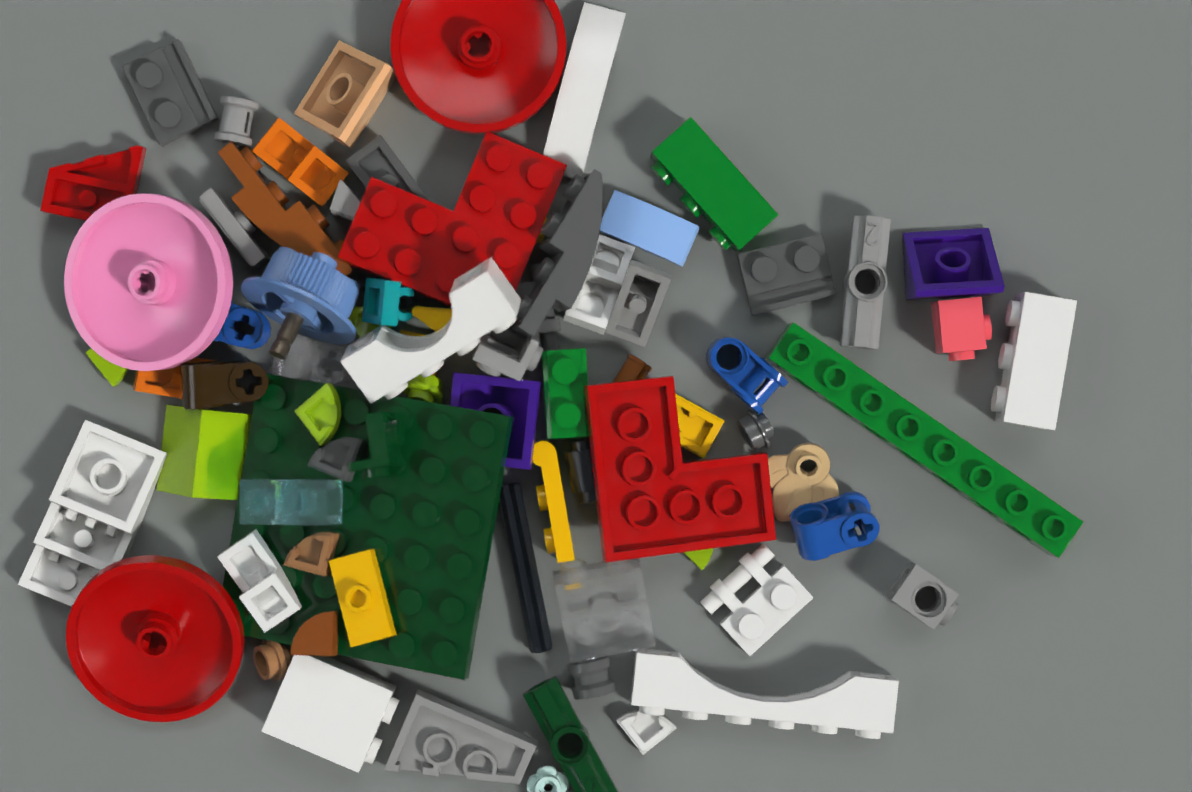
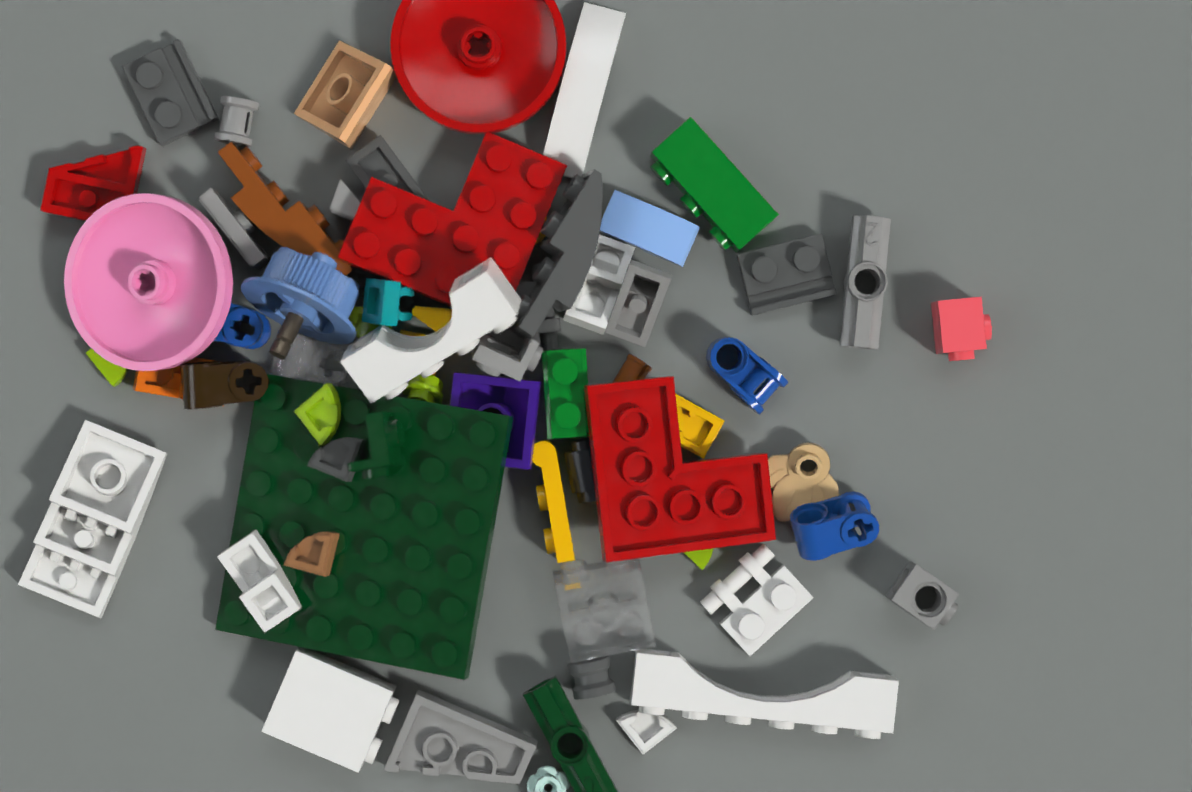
(155, 638): red dish -> none
(203, 452): lime slope -> none
(271, 660): medium nougat plate -> none
(291, 501): clear light blue brick -> none
(300, 161): orange slope -> none
(317, 636): dark orange tile -> none
(362, 597): yellow plate -> none
(525, 568): black axle -> none
(756, 430): dark grey plate -> none
(923, 440): green brick -> none
(950, 264): dark purple slope -> none
(1034, 360): white brick -> none

